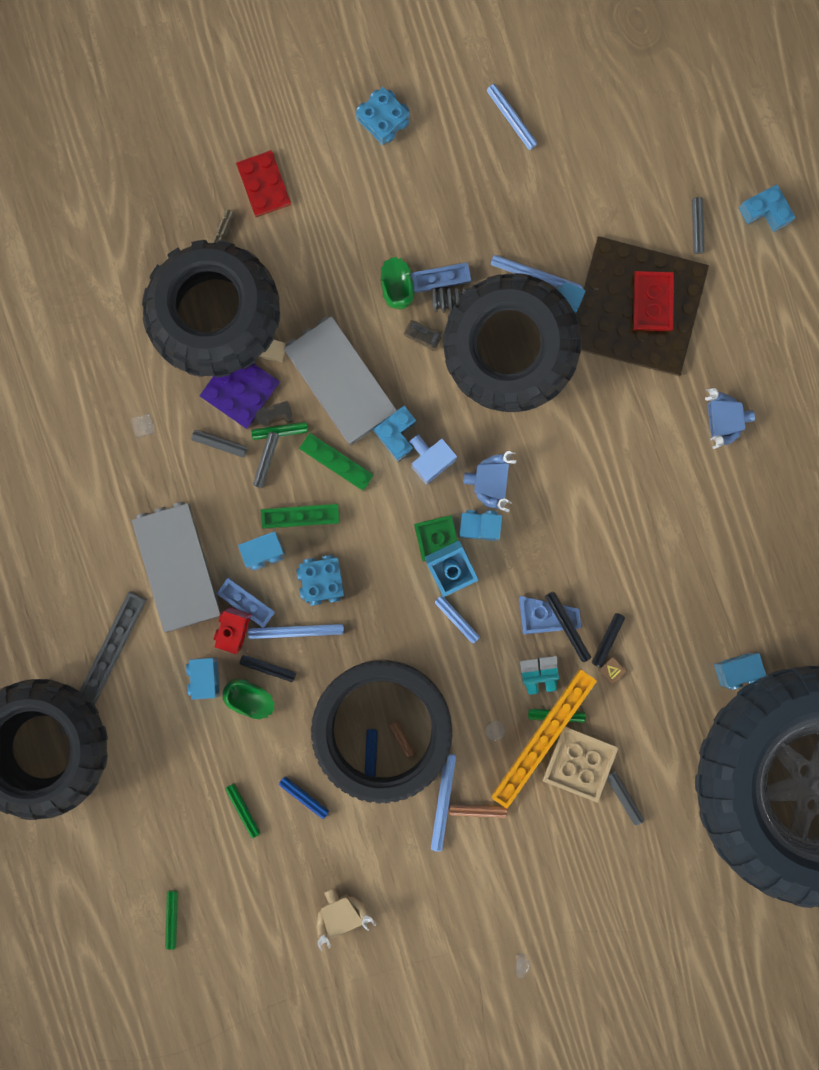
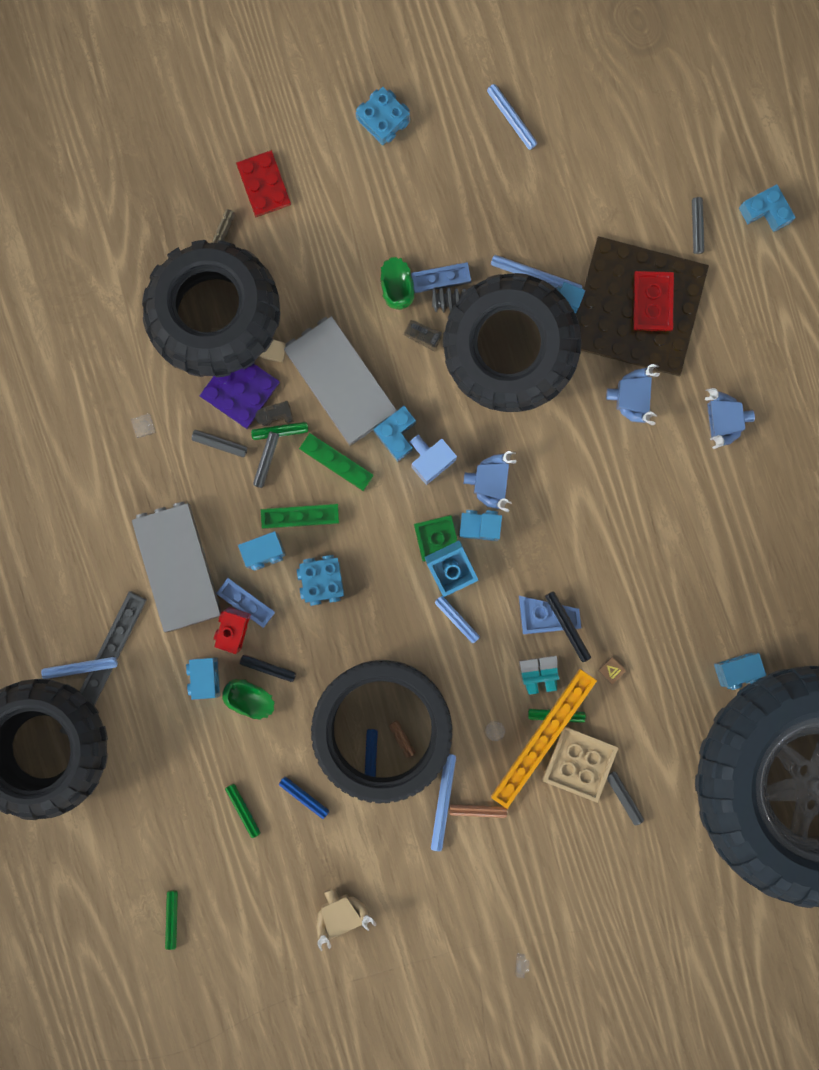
(78, 668): none -> light blue axle
(295, 631): light blue axle -> none
(608, 640): black axle -> none
(634, 395): none -> medium blue torso

